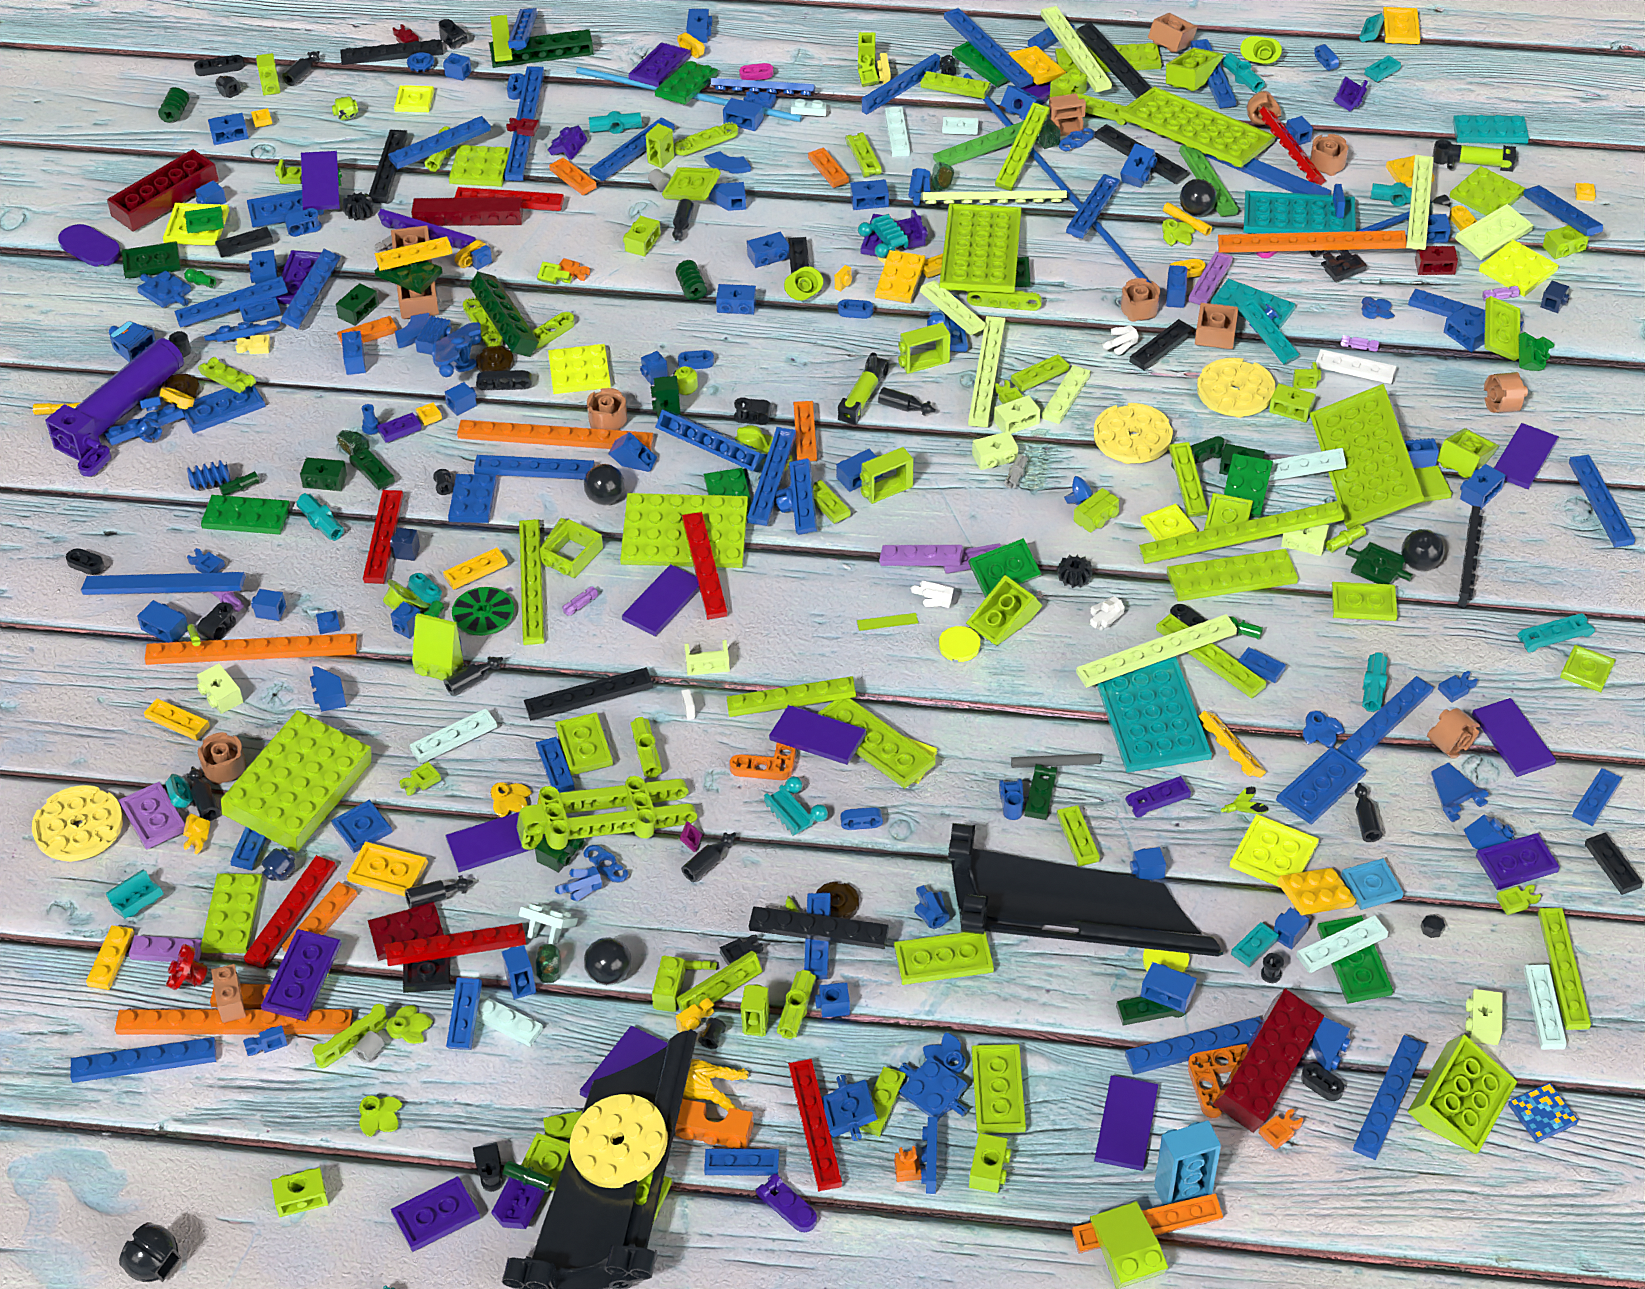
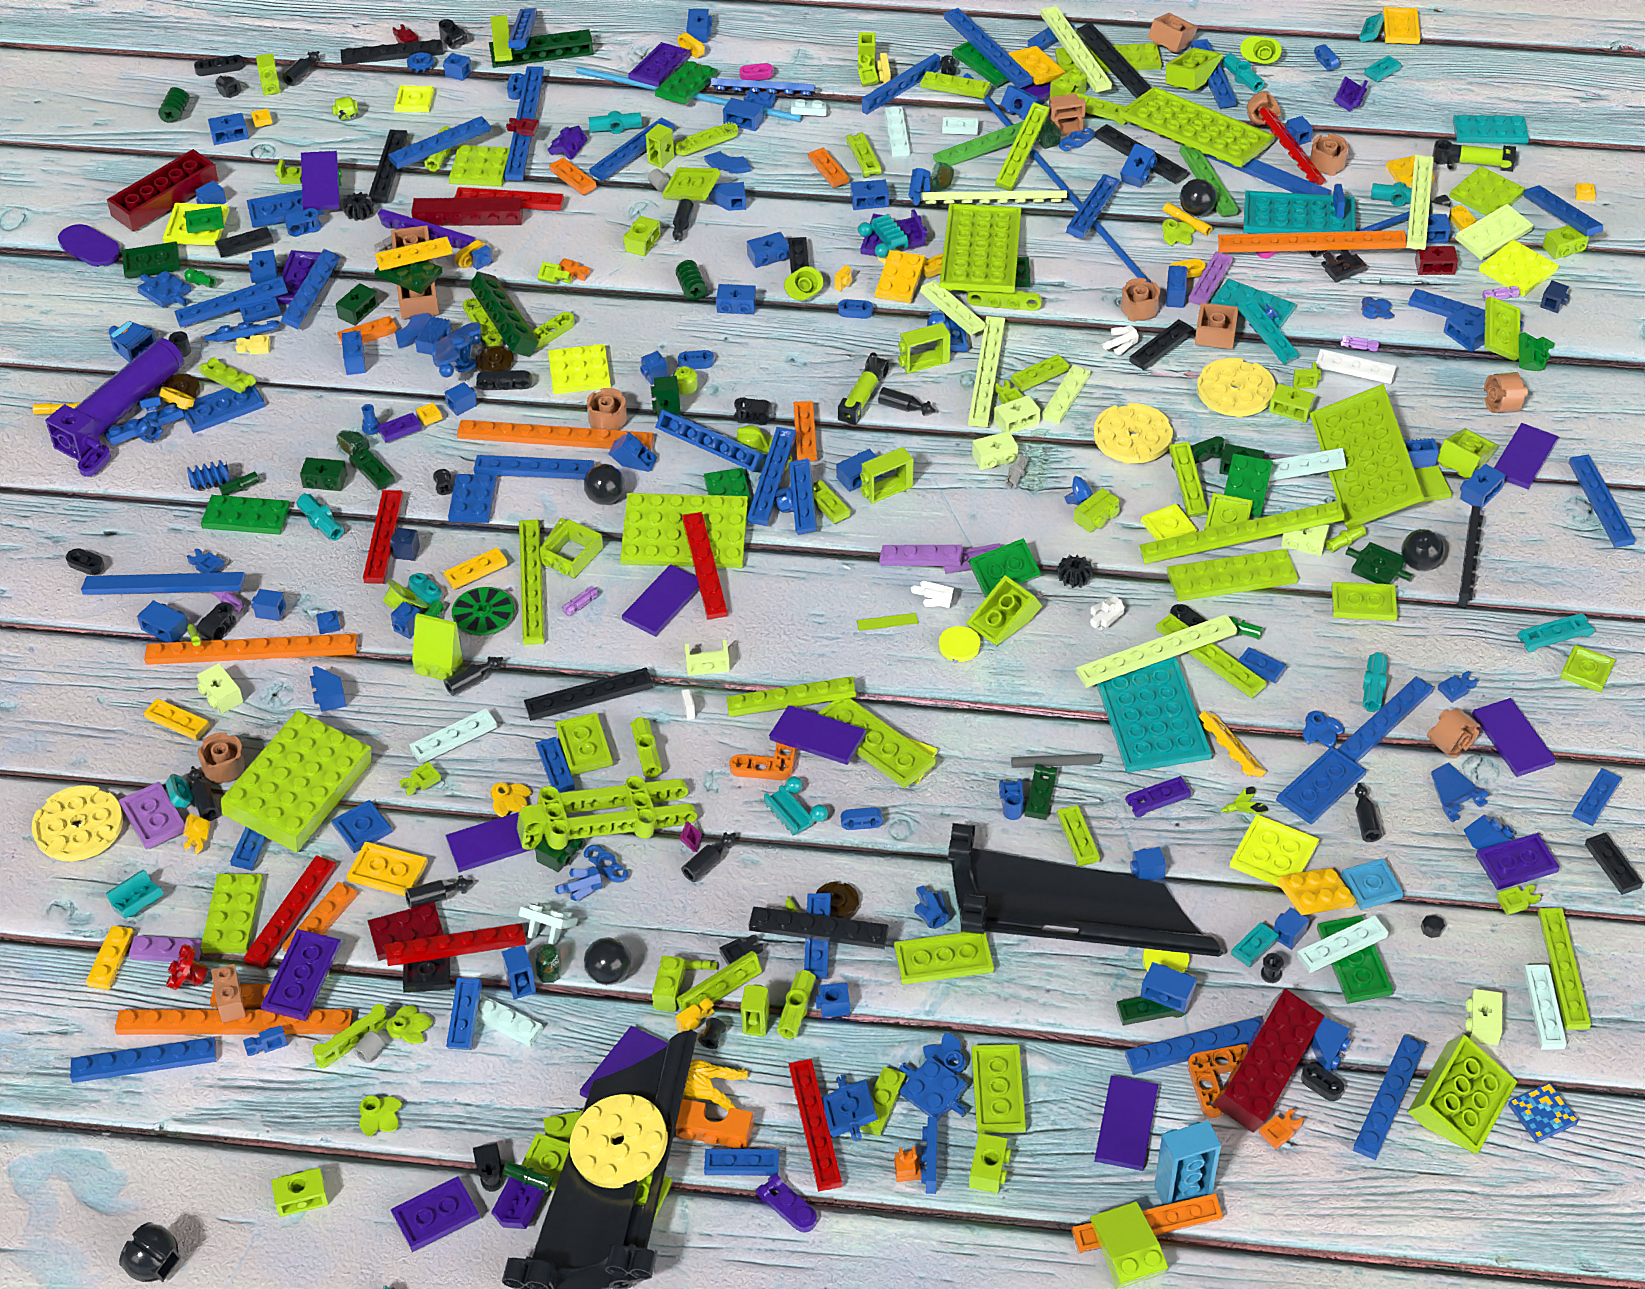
(278, 864): dark blue head -> none

